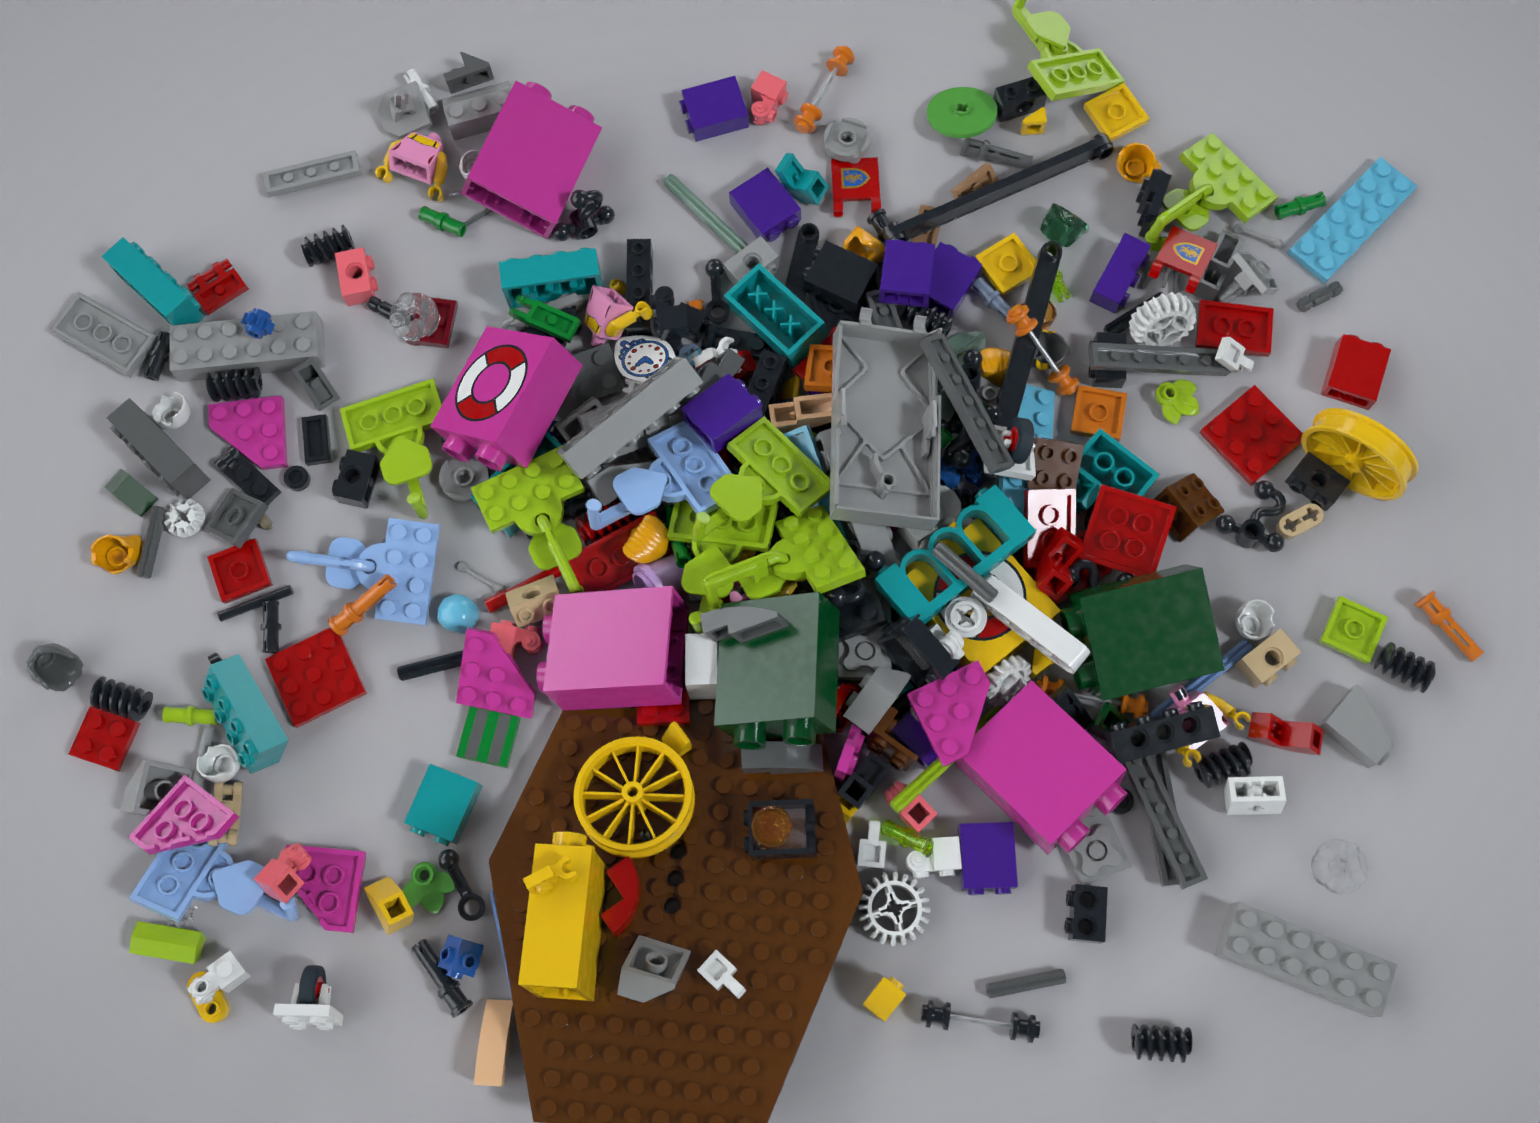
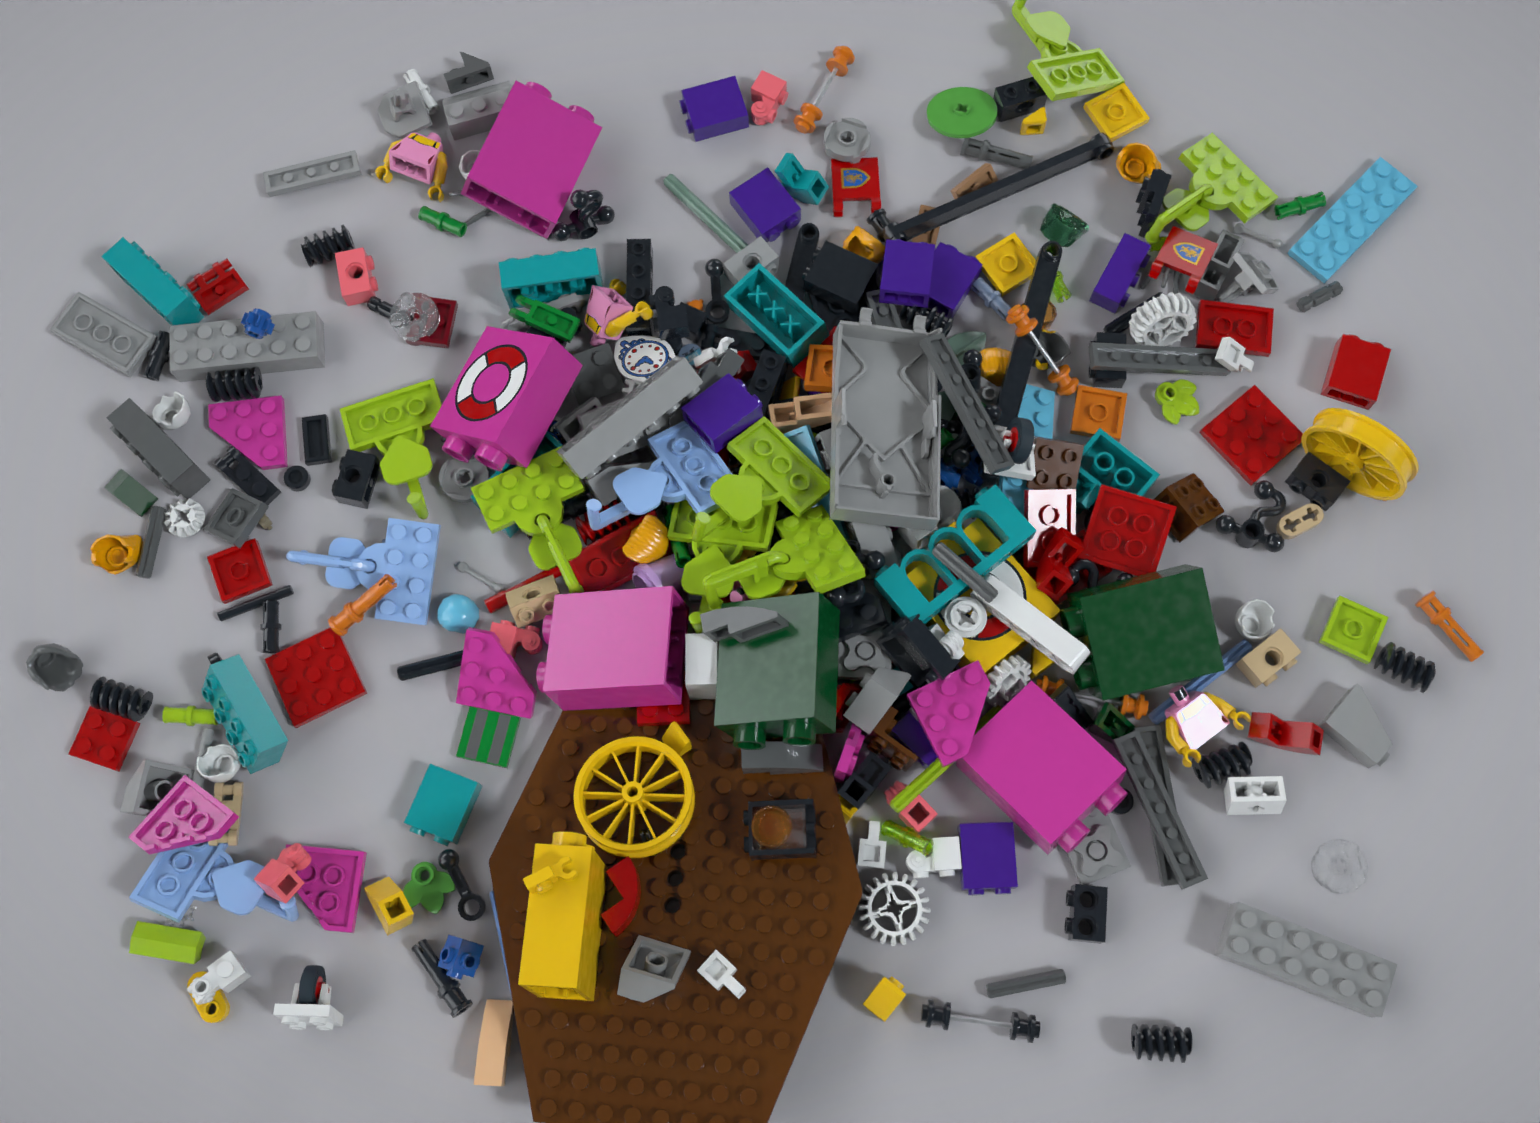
(315, 383): dark grey slope -> none
(1203, 728): black brick -> none

